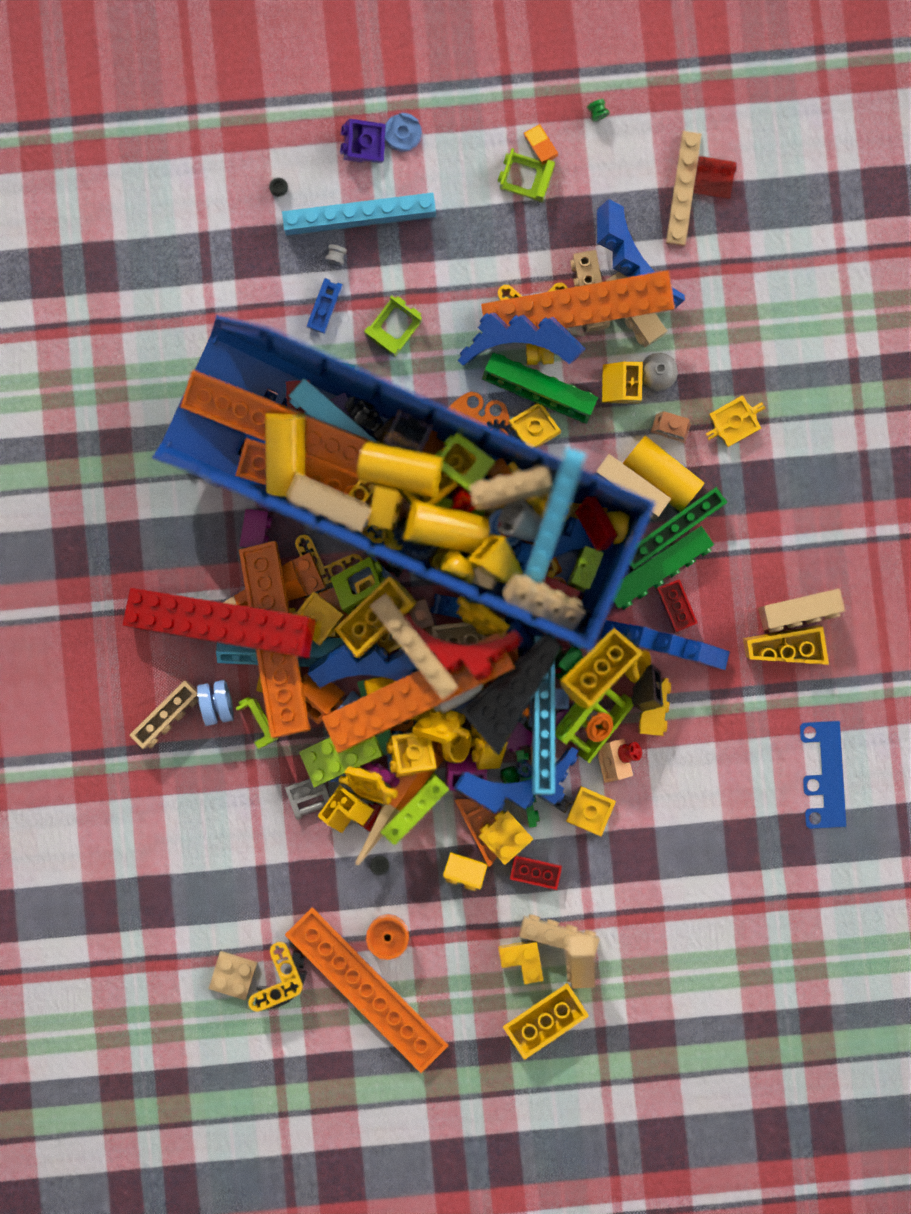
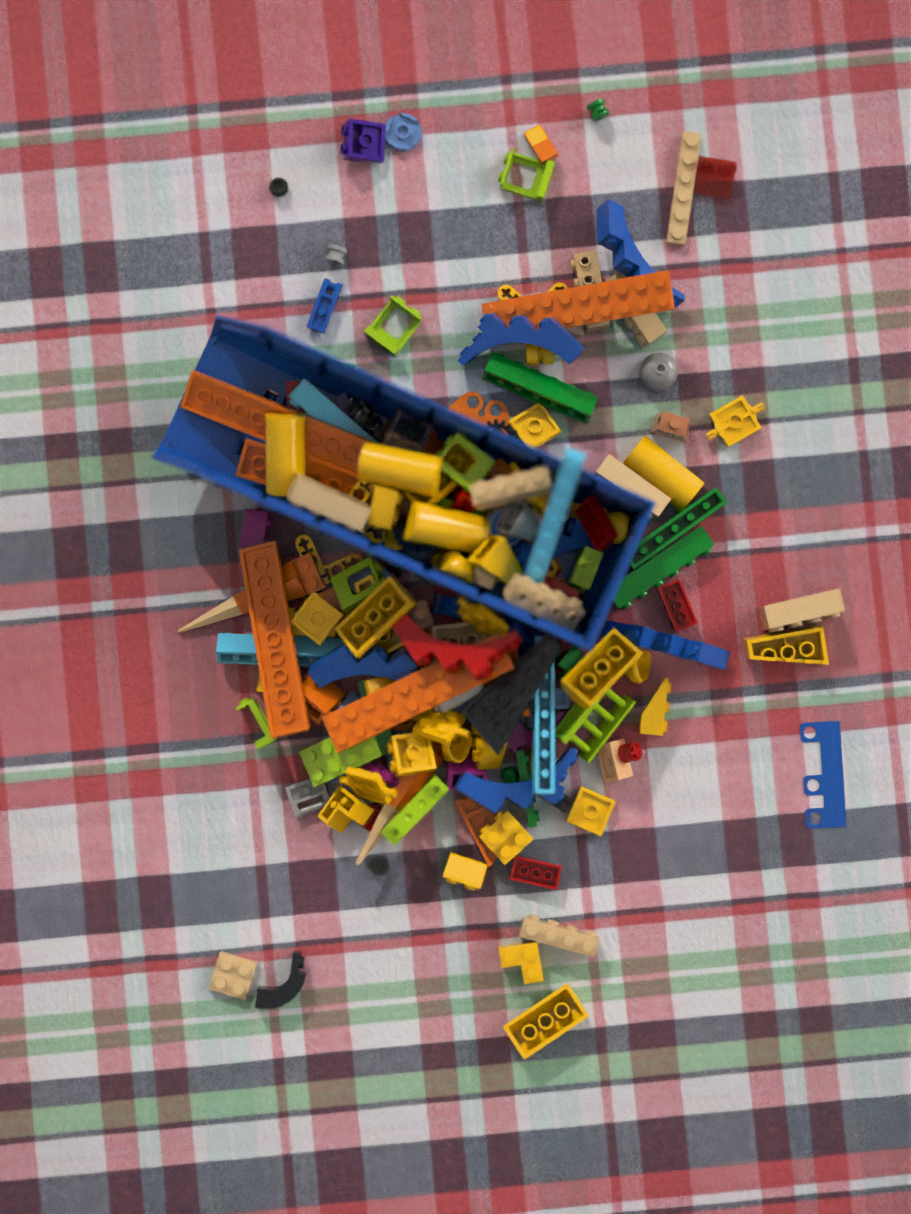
(165, 714): tan brick -> none
(215, 703): light blue wheel -> none
(219, 622): red brick -> none
(286, 980): yellow beam -> none
(359, 214): medium azure brick -> none
(366, 990): orange plate -> none
(388, 948): orange wheel -> none
(414, 646): tan plate -> none
(524, 762): cone -> none
(580, 962): tan brick -> none
(599, 734): orange gear -> none
(622, 382): yellow slope -> none
(648, 690): black slope -> none

